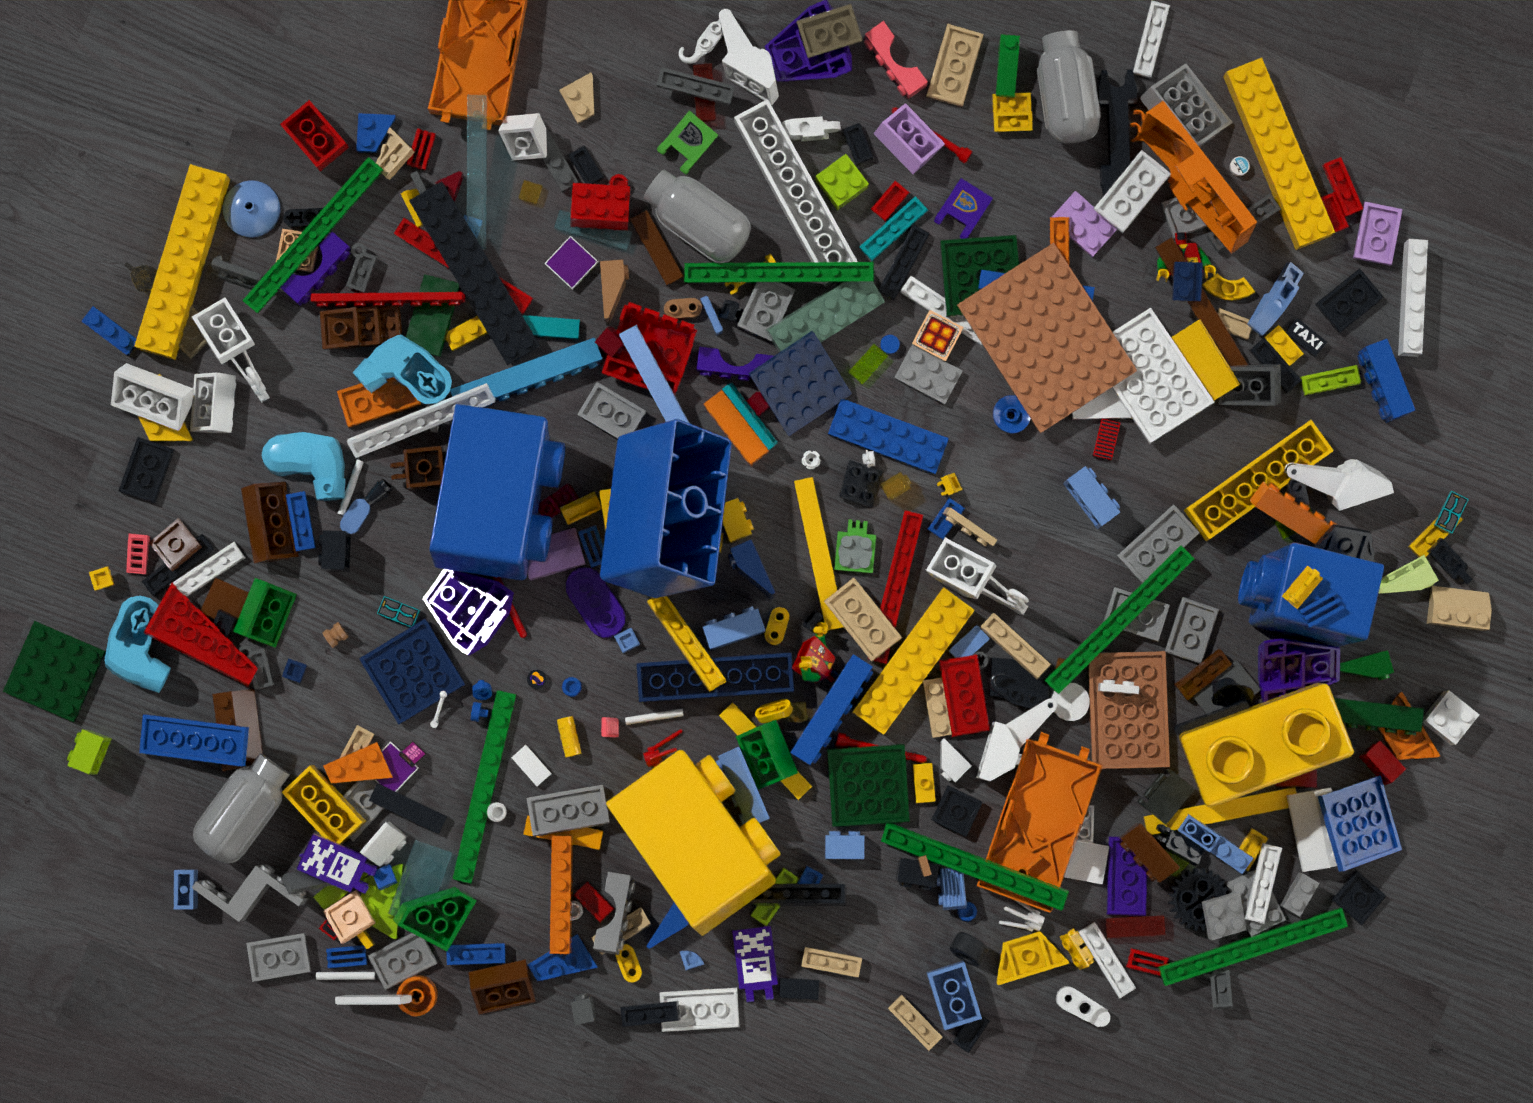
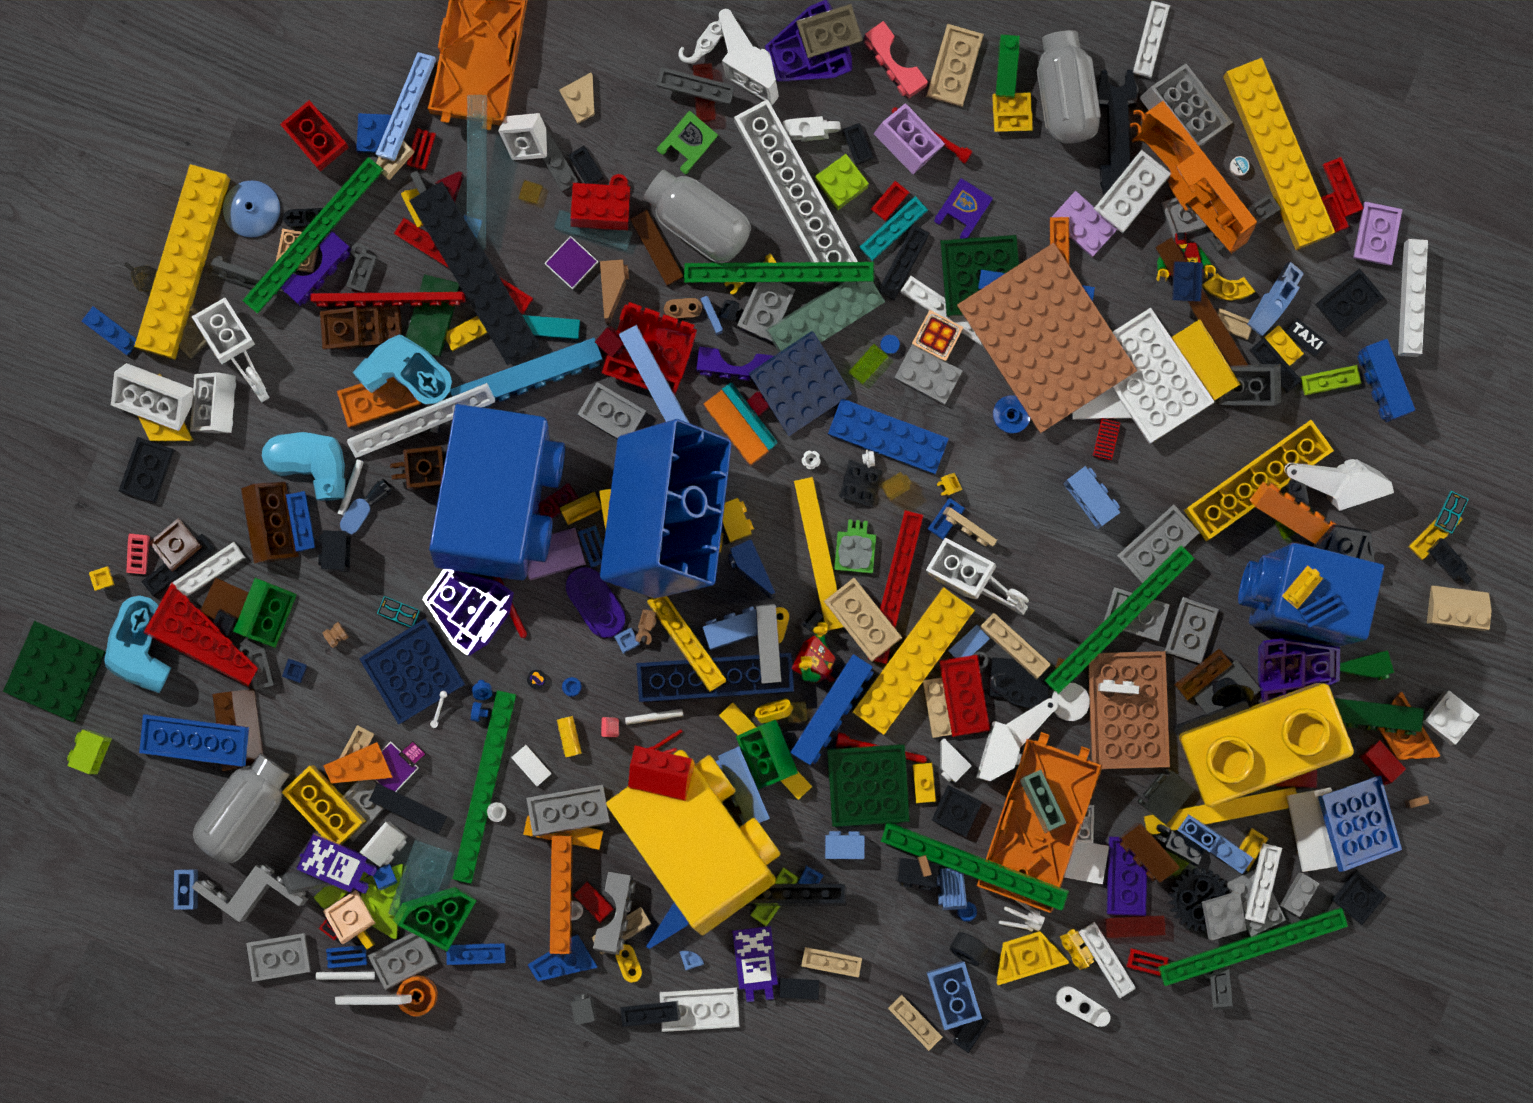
(406, 106): none -> light blue tile
(501, 987): reddish brown slope -> none
(646, 623): none -> medium nougat plate
(660, 773): none -> red slope
(768, 643): none -> light grey tile
(1042, 801): none -> sand green brick
(1409, 577): yellowish green slope -> none
(1418, 801): none -> medium nougat tile

